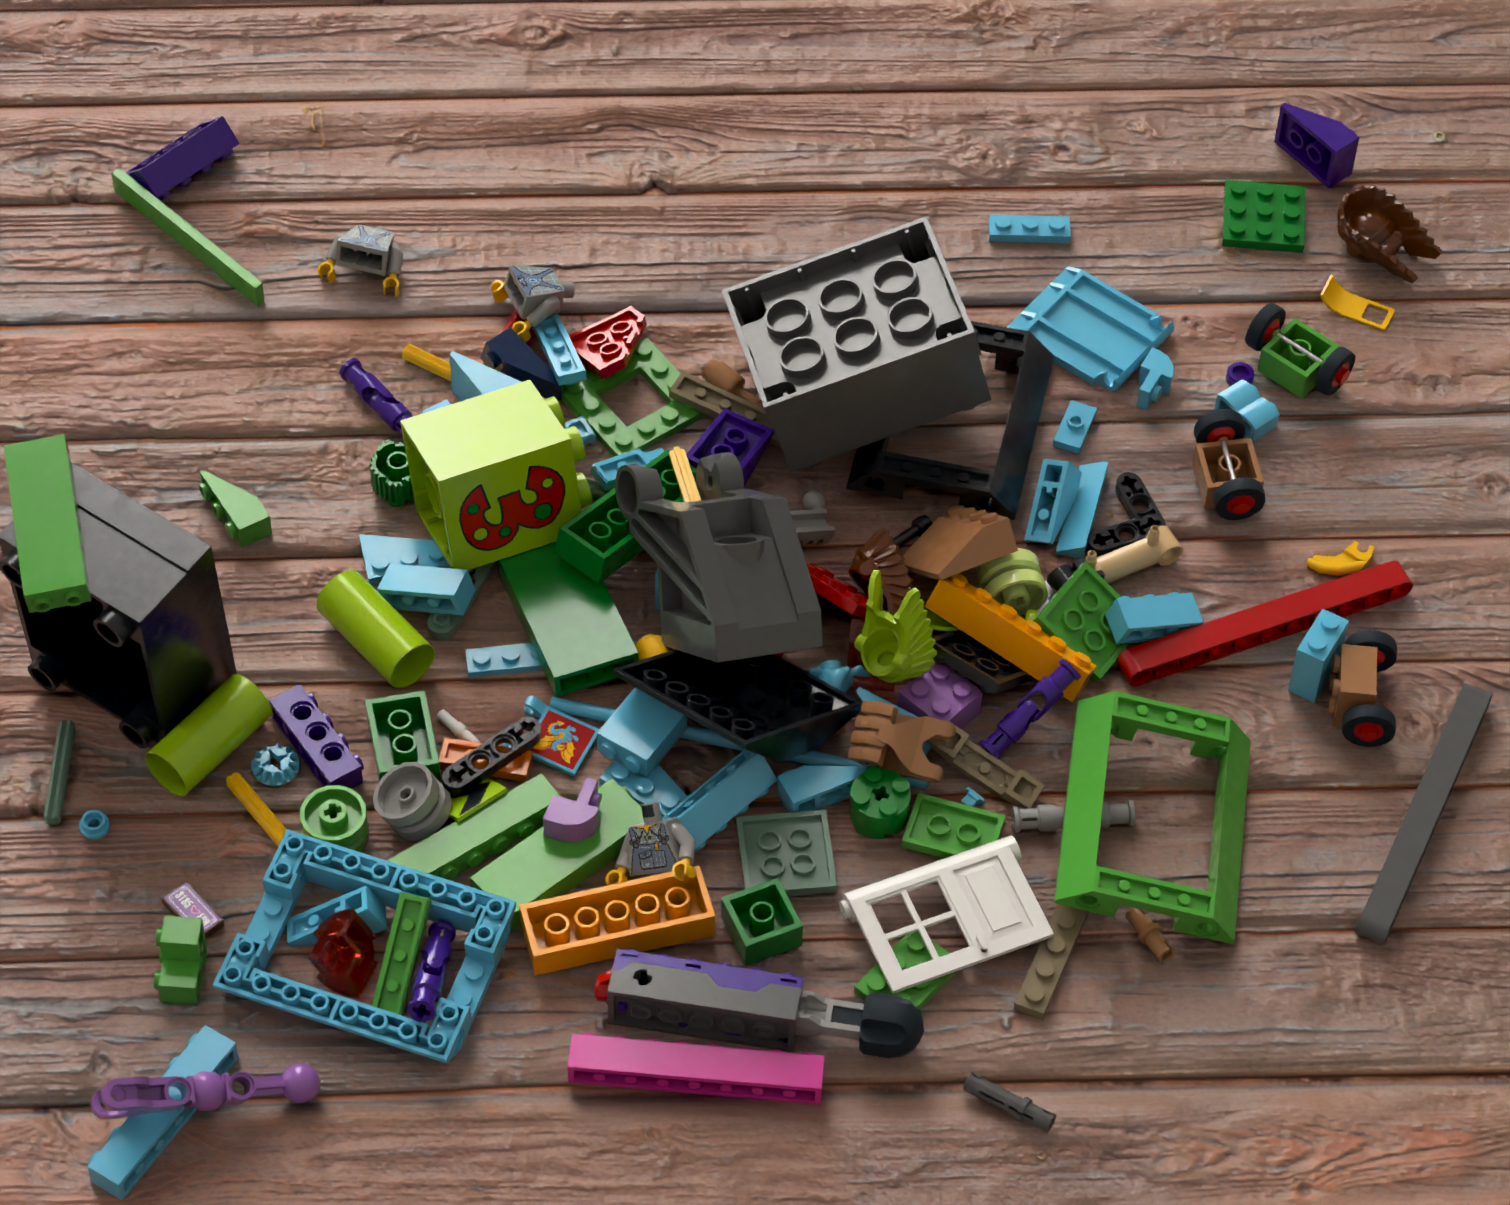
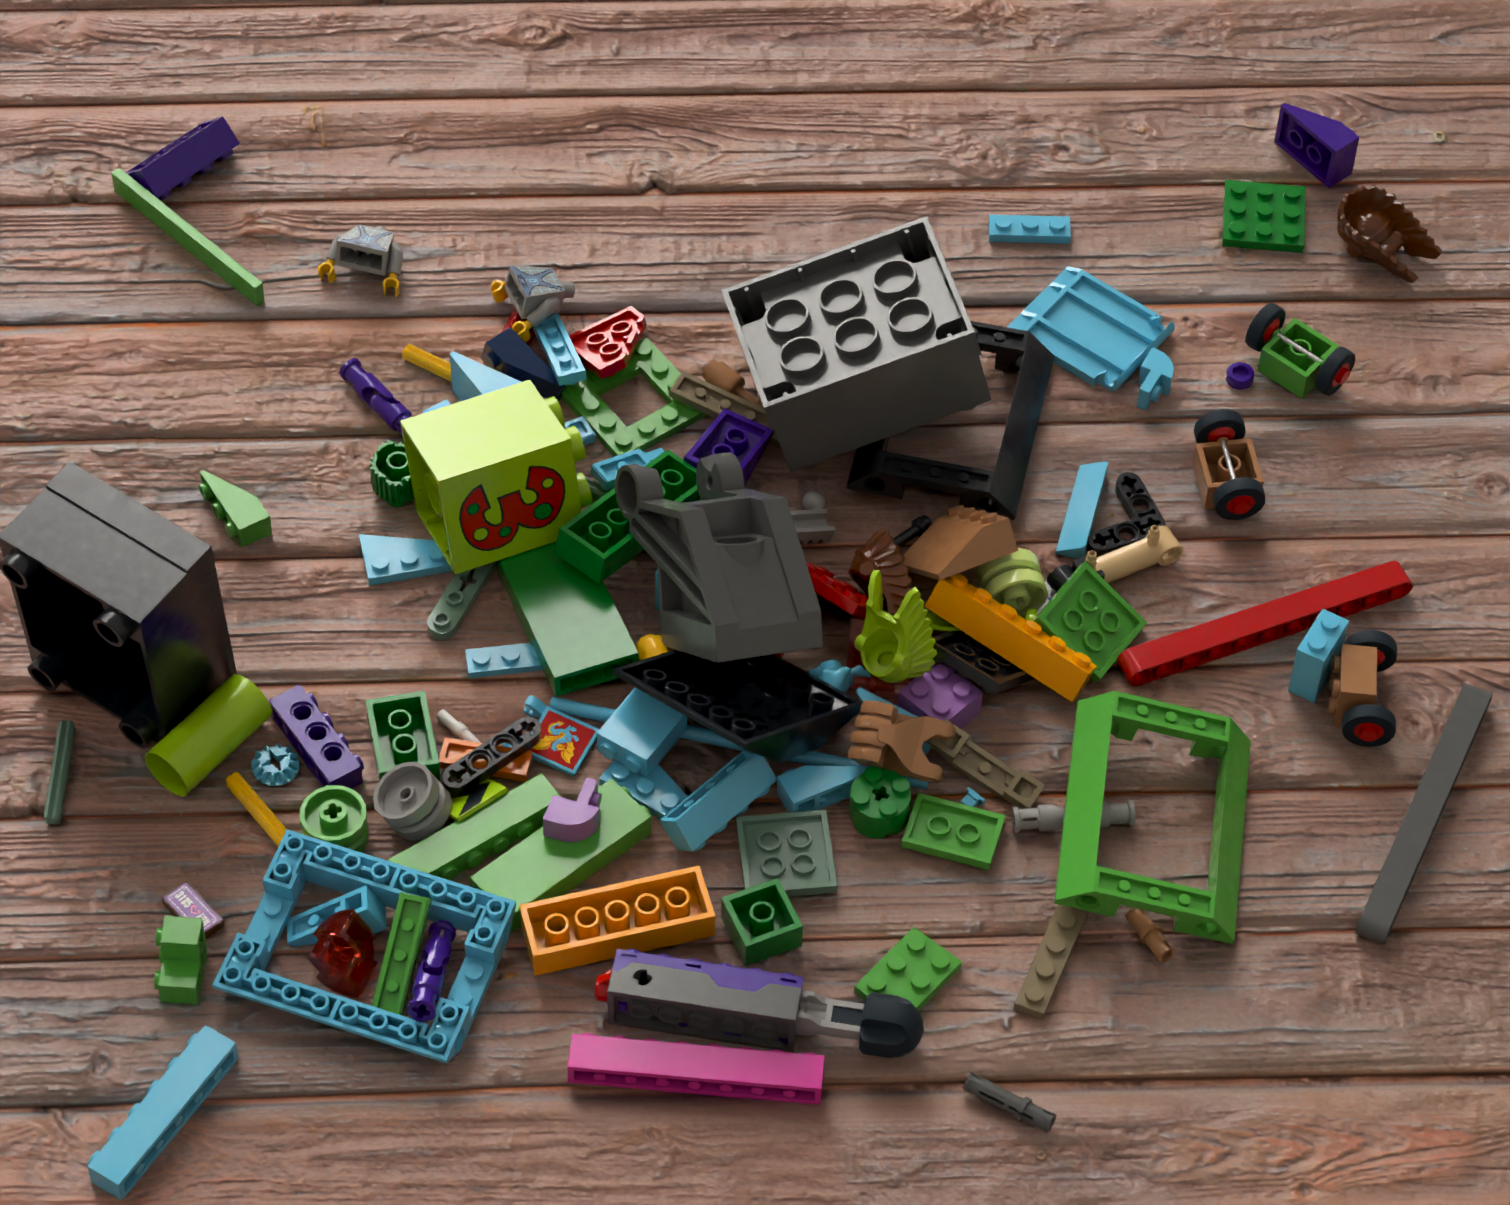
(47, 524): bright green brick -> none
(91, 818): medium azure plate -> none
(203, 1091): medium lavender piece -> none
(375, 629): lime piece -> none
(427, 589): medium azure brick -> none
(655, 848): torso -> none
(684, 475): yellow axle -> none
(984, 896): white door -> none
(1016, 723): dark purple piece -> none
(1052, 500): medium azure slope -> none
(1074, 427): medium azure plate -> none
(1152, 616): medium azure brick -> none
(1257, 412): medium azure brick -> none
(1345, 563): yellow piece -> none
(1351, 305): yellow piece -> none

